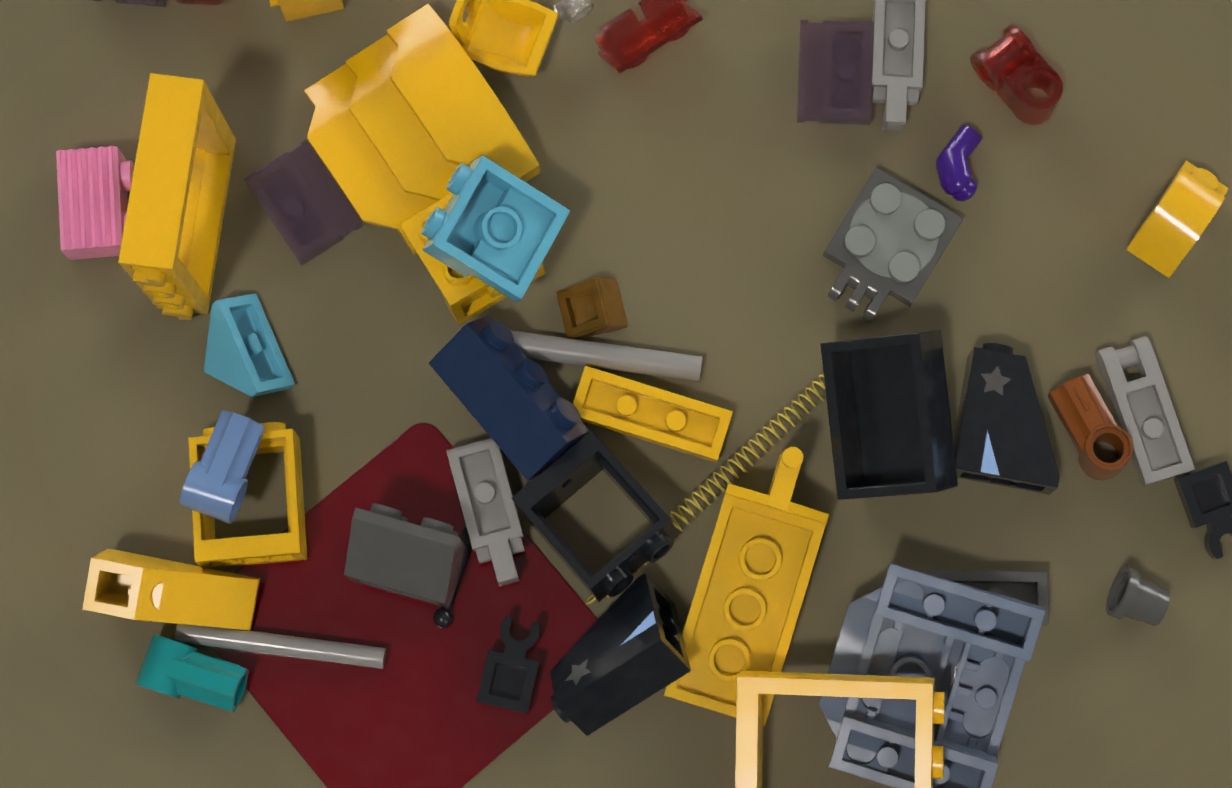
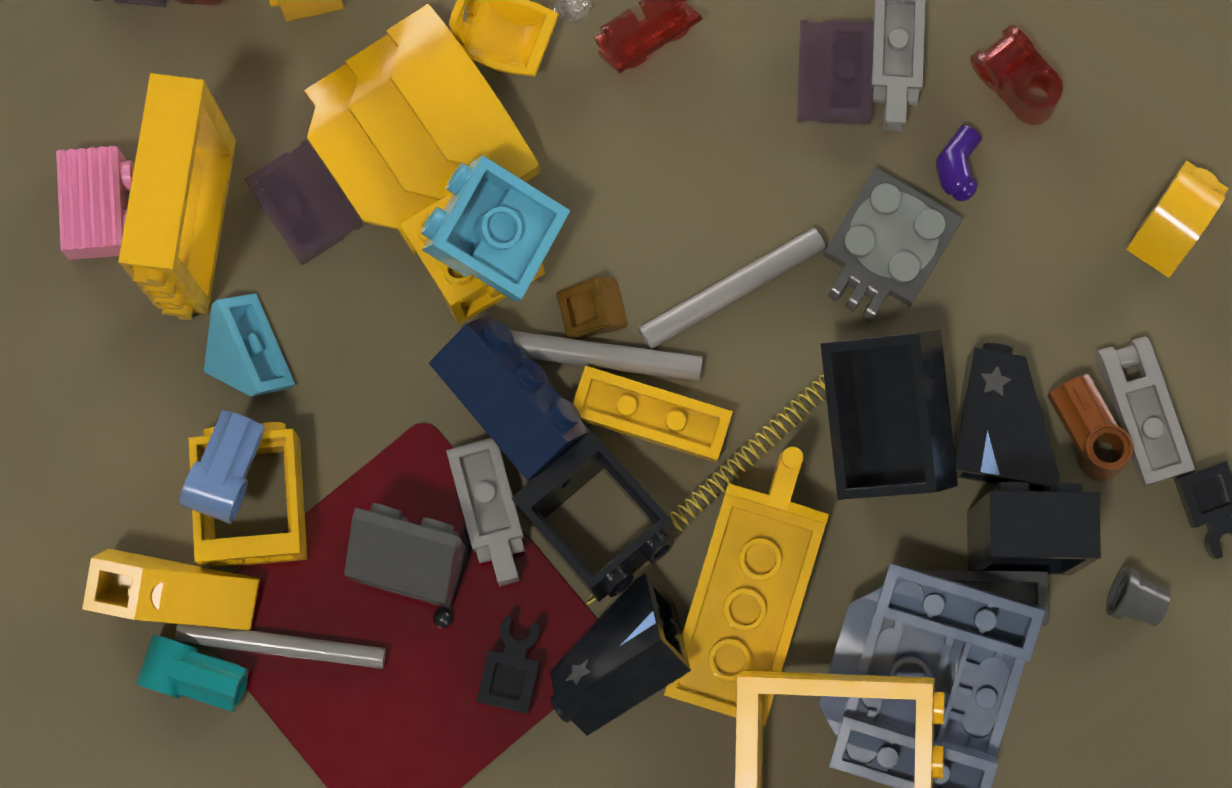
(731, 288): none -> light grey piece
(1034, 529): none -> black piece

